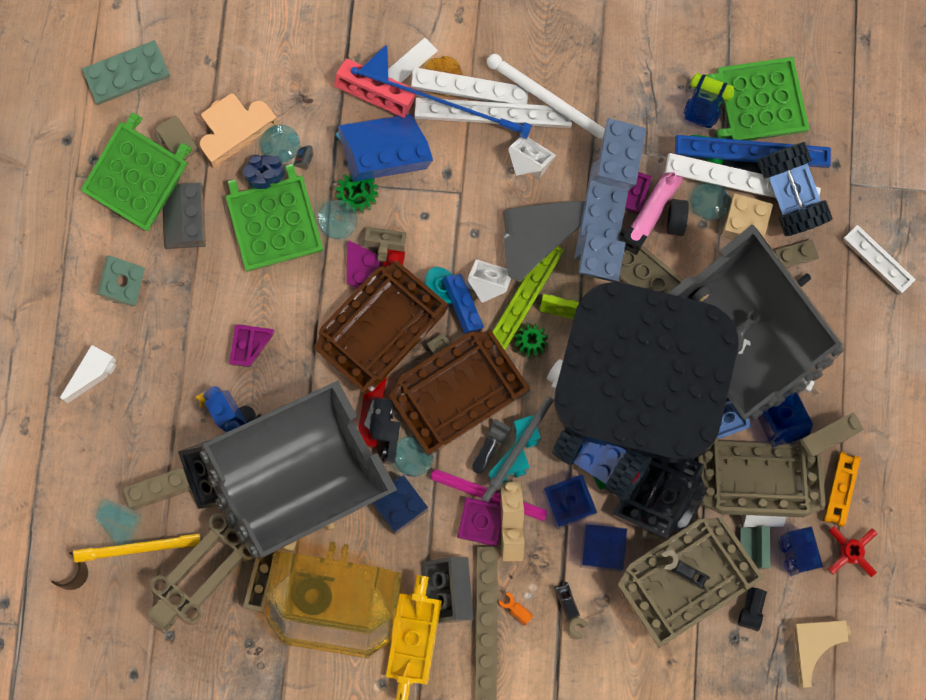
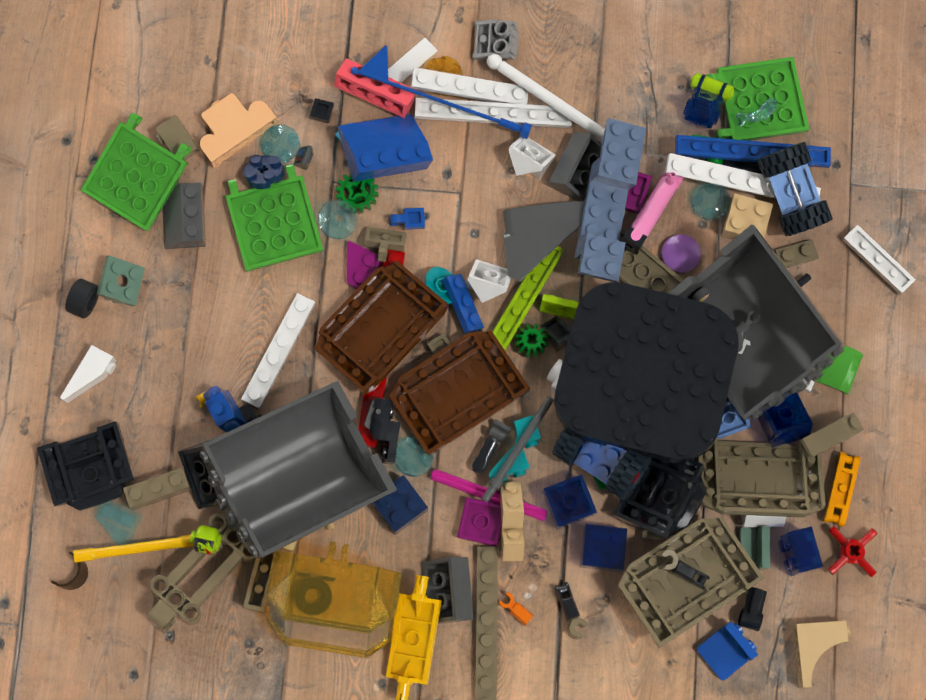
(82, 298): none -> black tyre
(87, 468): none -> black slope
(126, 72): sand green plate -> none
(206, 540): none -> lime head
(248, 344): magenta wing -> none
(278, 351): none -> white plate
(322, 110): none -> black plate
(412, 218): none -> blue plate
(496, 38): none -> light grey slope
(557, 332): none -> black slope
(575, 165): none -> dark grey slope
(677, 217): black tyre -> none
(681, 253): none -> medium lavender dish
(727, 650): none -> blue bracket
(762, 113): none -> clear light blue arm
(842, 371): none -> bright green slope

